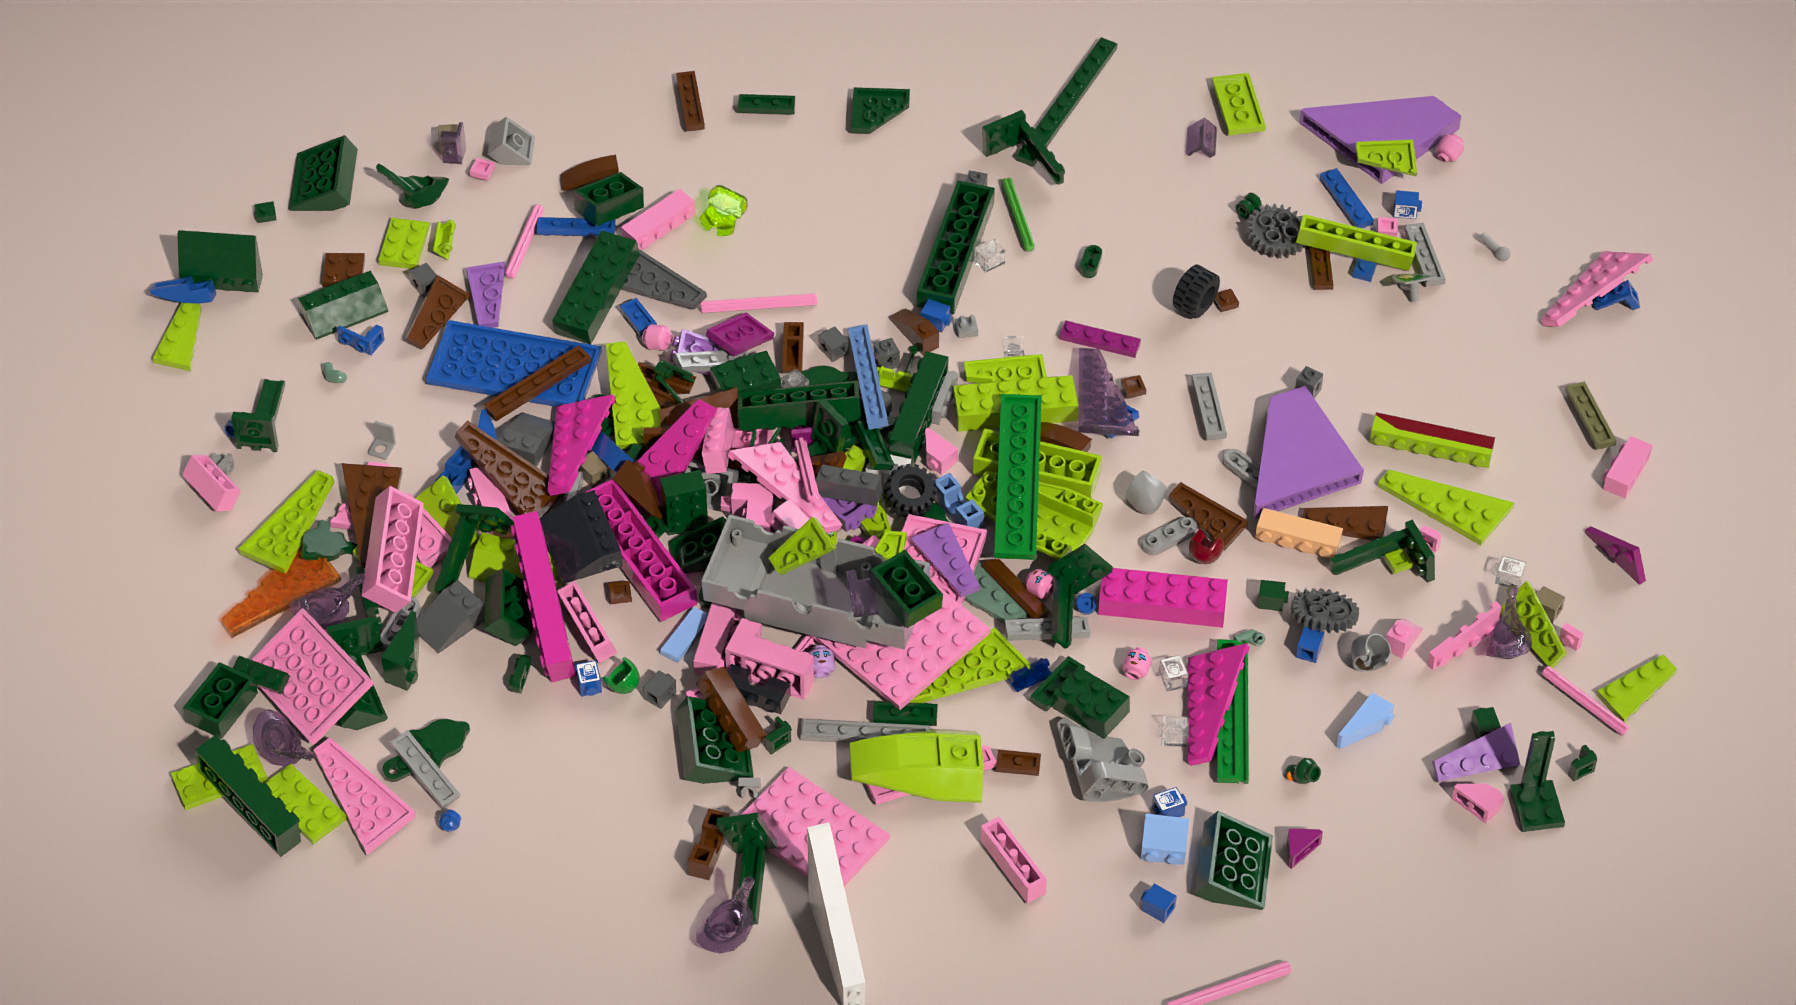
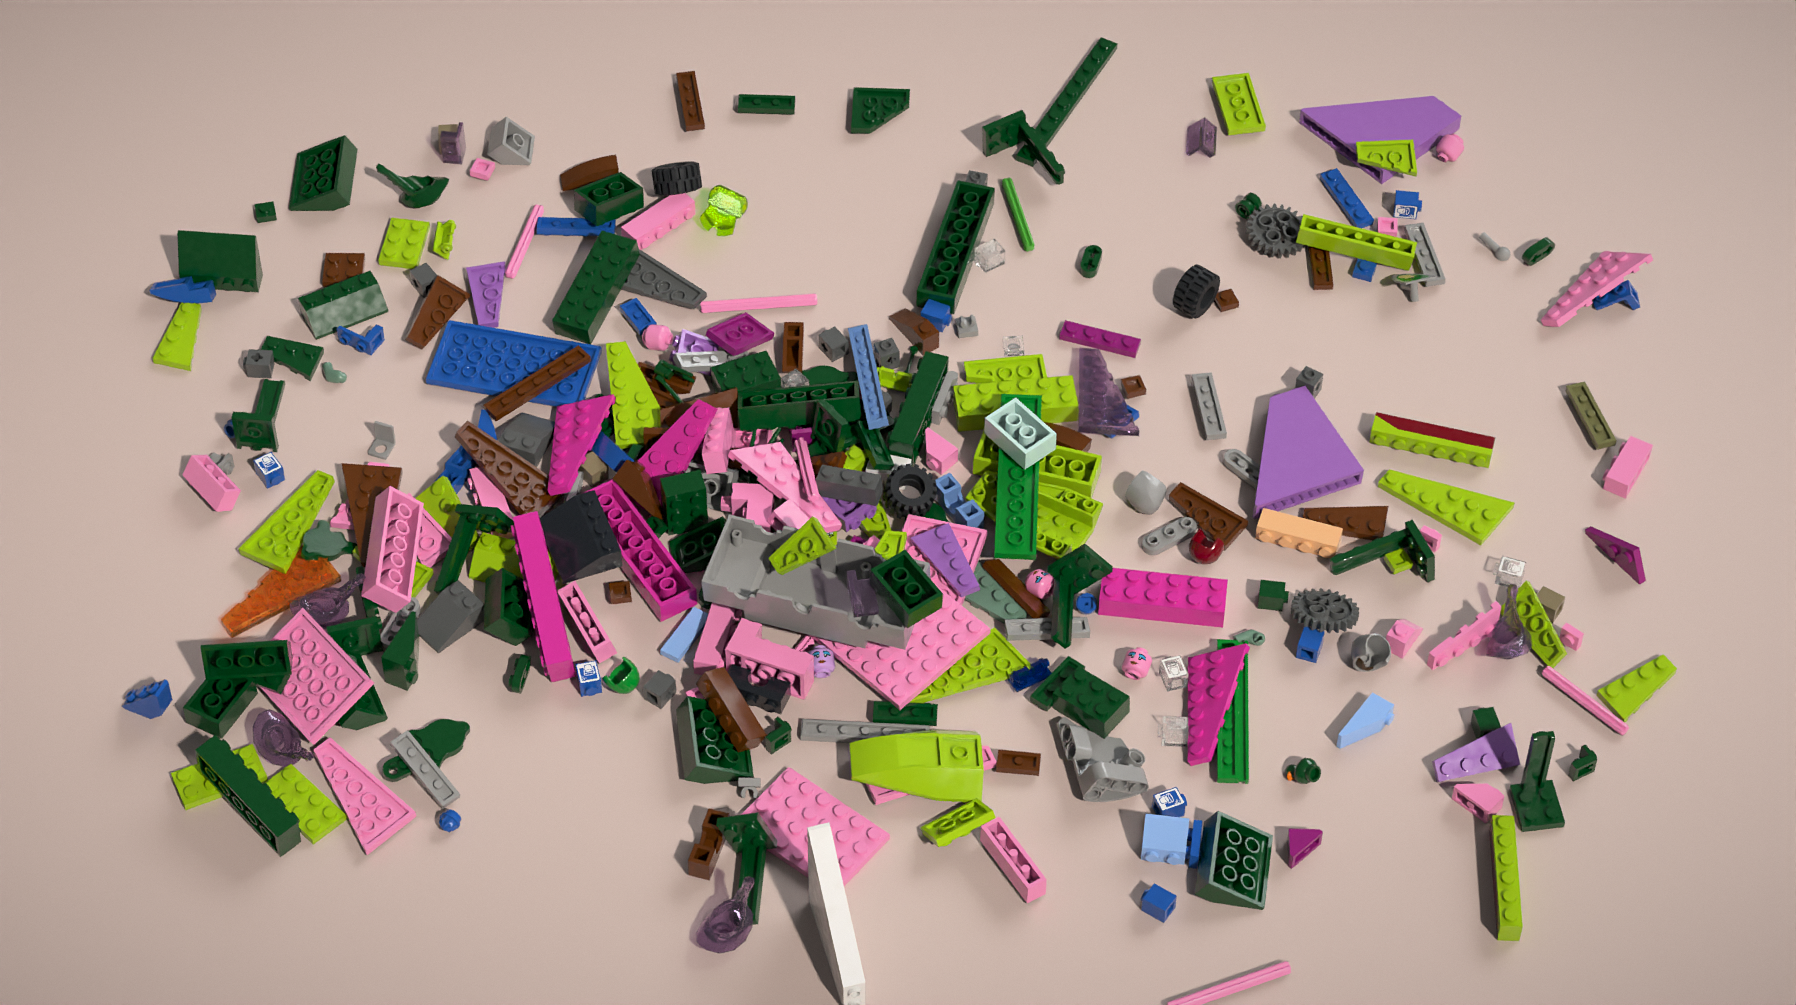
(149, 700): none -> blue slope
(247, 659): none -> dark green slope
(259, 363): none -> dark grey brick
(269, 470): none -> blue brick
(297, 356): none -> dark green wing
(676, 178): none -> black tyre
(958, 823): none -> lime plate
(1020, 433): none -> light aqua brick
(1192, 851): none -> blue plate
(1505, 878): none -> lime brick
(1538, 251): none -> dark green beam

